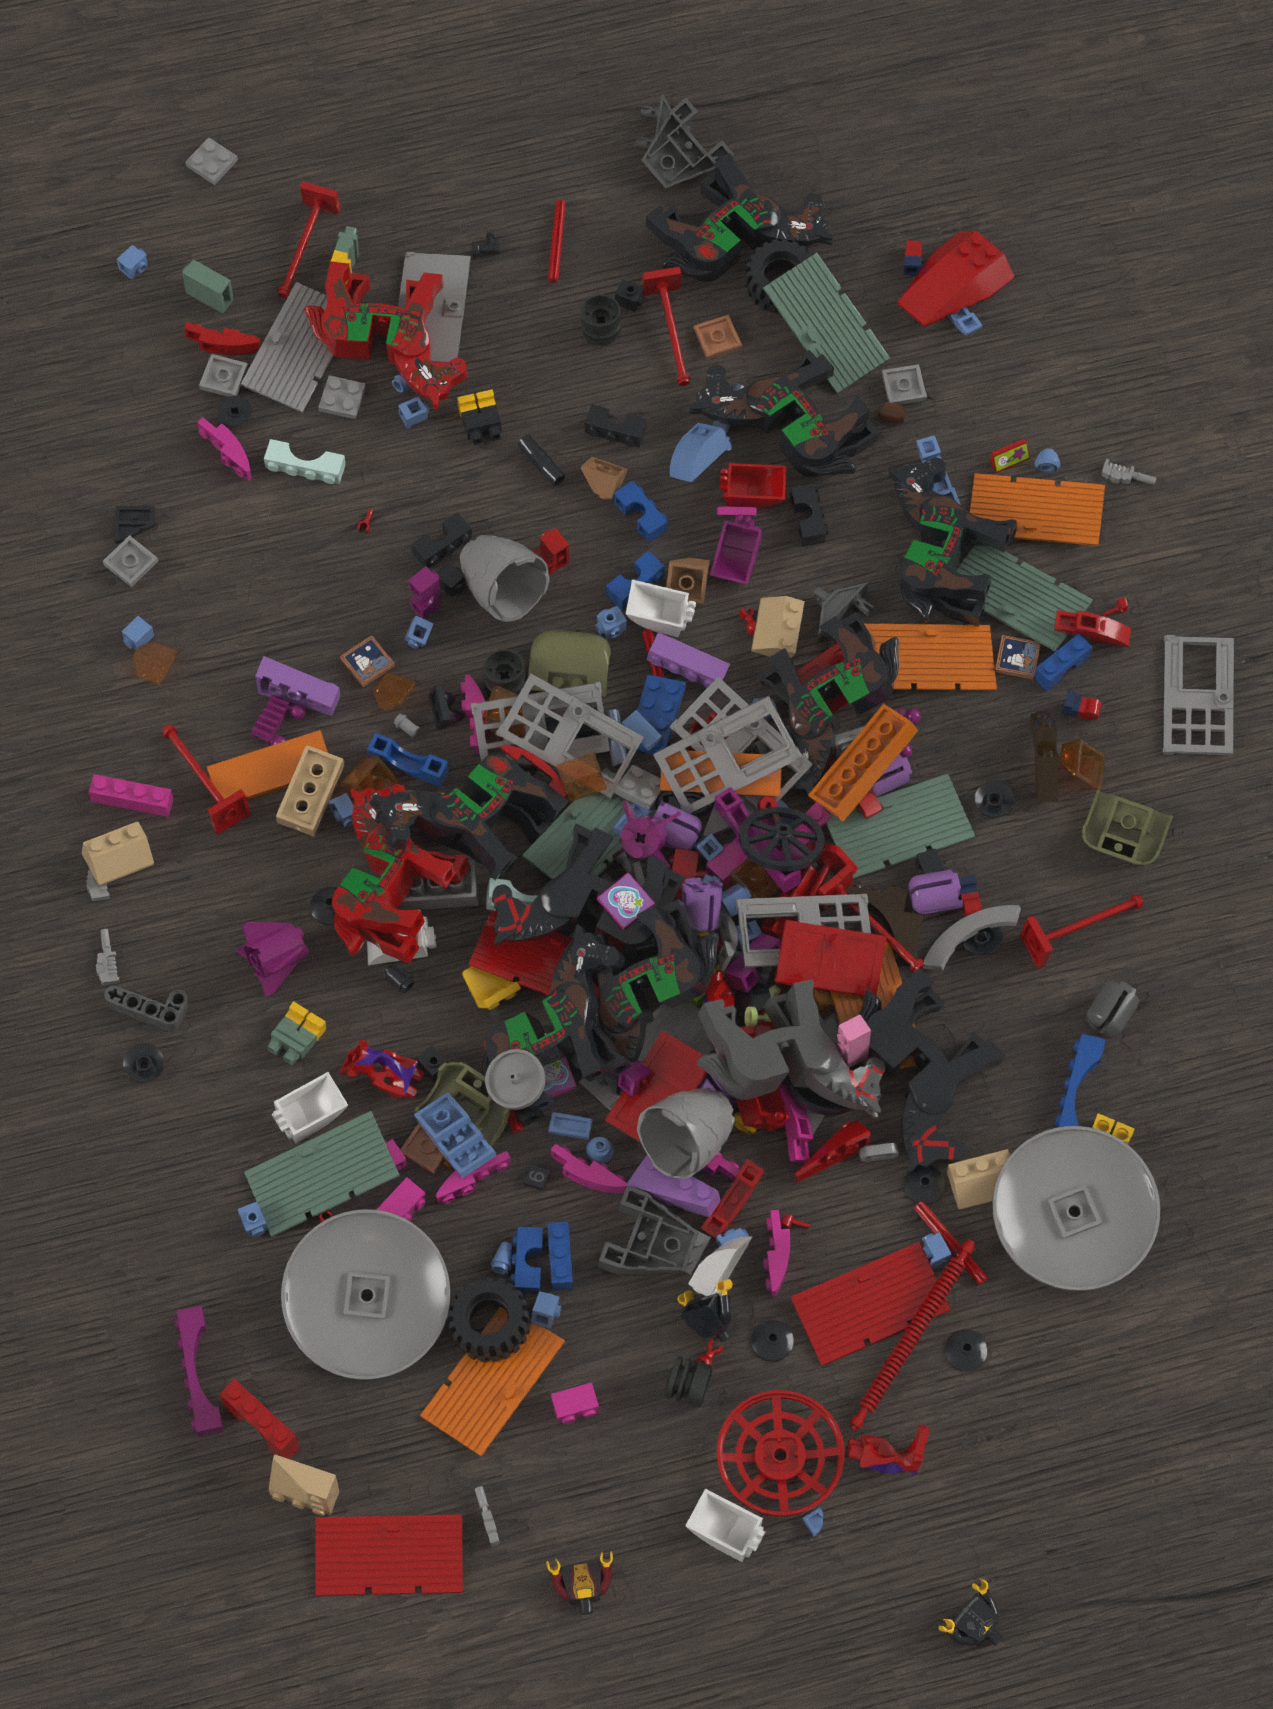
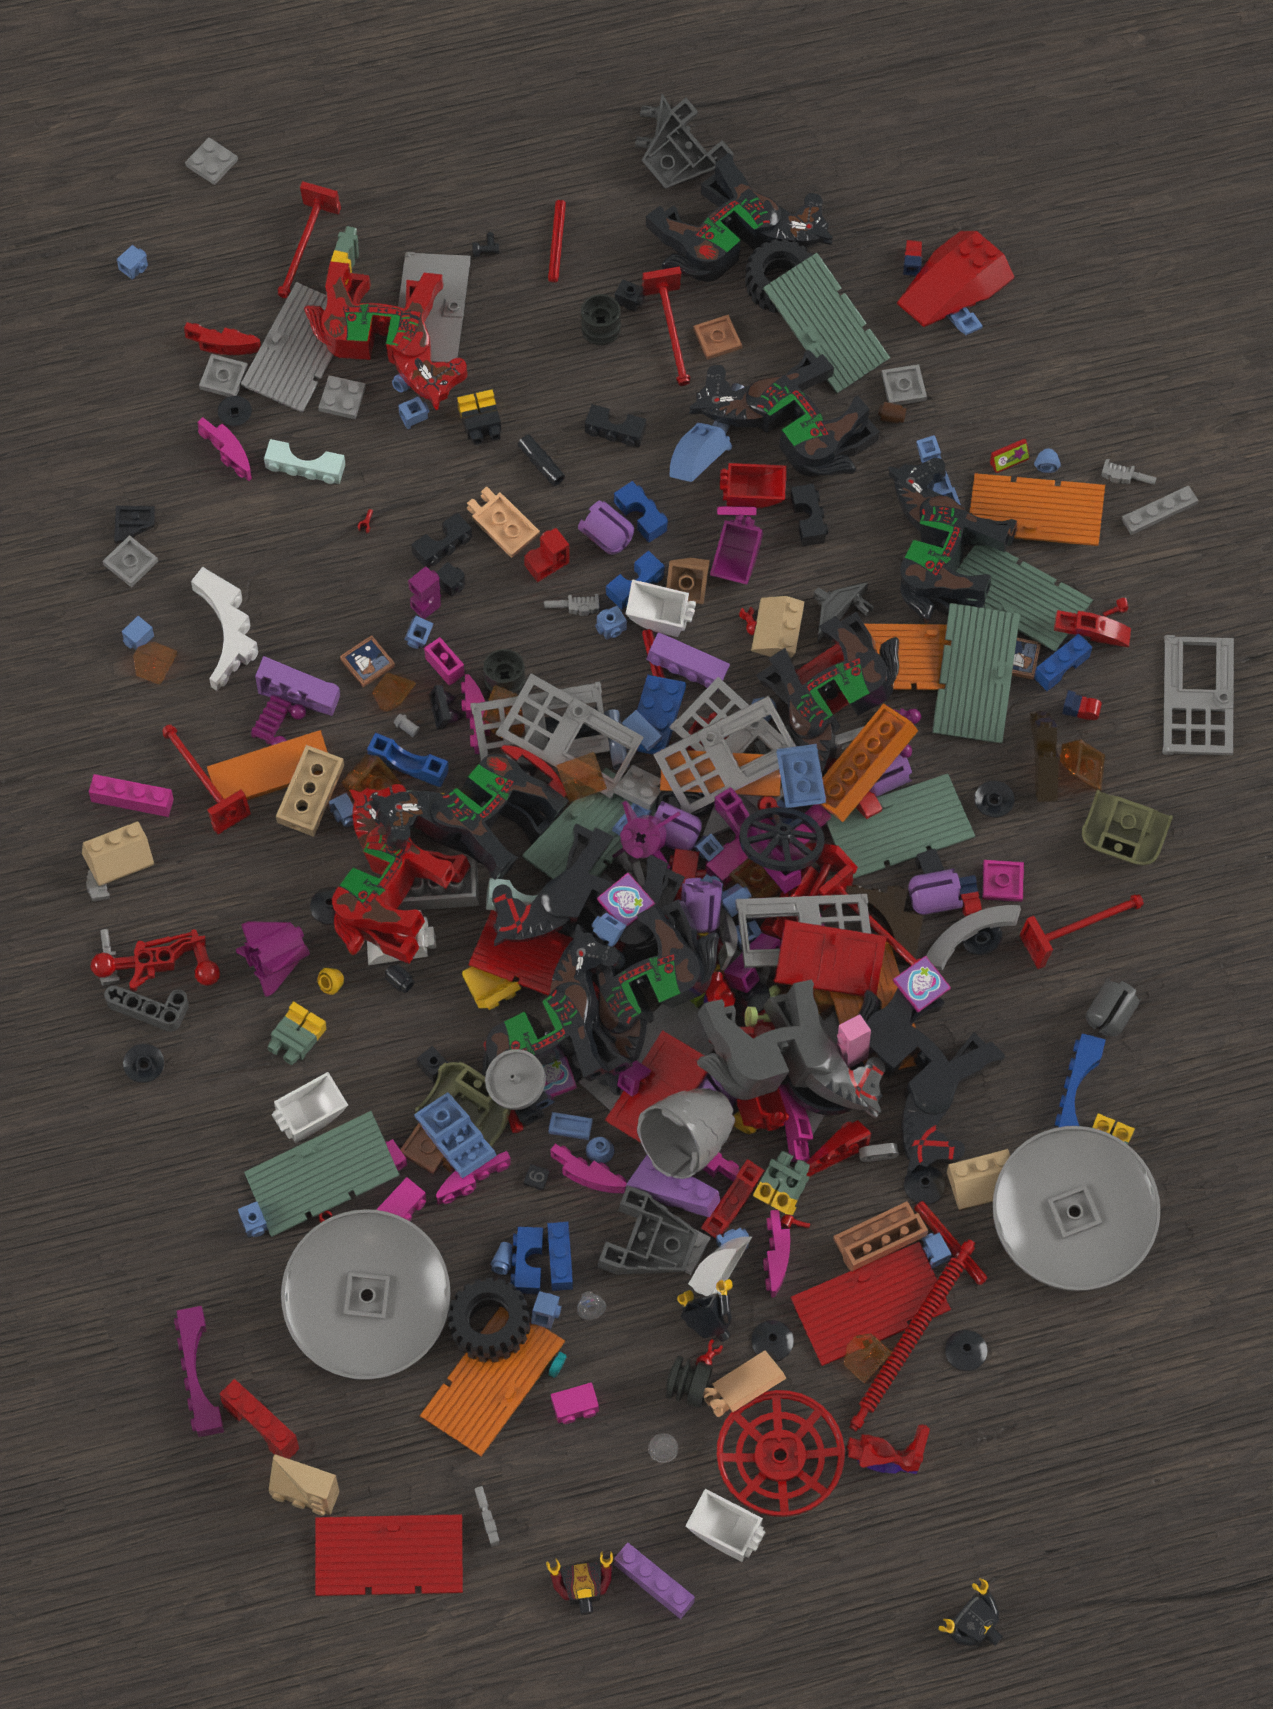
(206, 972): none -> red piece
(207, 286): sand green brick -> none
(224, 600): none -> white arch
(330, 980): none -> yellow cone
(394, 1067): red hips -> none
(444, 661): none -> dark pink brick
(502, 522): none -> light nougat tile
(504, 576): light grey piece -> none
(557, 1364): none -> teal tile
(570, 659): olive piece -> none
(581, 606): none -> light grey piece
(591, 1306): none -> clear brick
(603, 477): medium nougat slope -> none
(607, 528): none -> medium lavender cylinder
(608, 928): none -> medium blue brick
(654, 1580): none -> medium lavender brick
(663, 1447): none -> clear brick
(743, 1384): none -> light nougat tile
(783, 1184): none -> sand green hips
(801, 776): none -> medium blue plate
(814, 1521): medium blue tile -> none
(865, 1356): none -> clear orange slope
(880, 1236): none -> nougat brick
(921, 984): none -> tile
(976, 673): none -> sand green door
(1002, 880): none -> dark pink tile
(1159, 510): none -> light grey plate

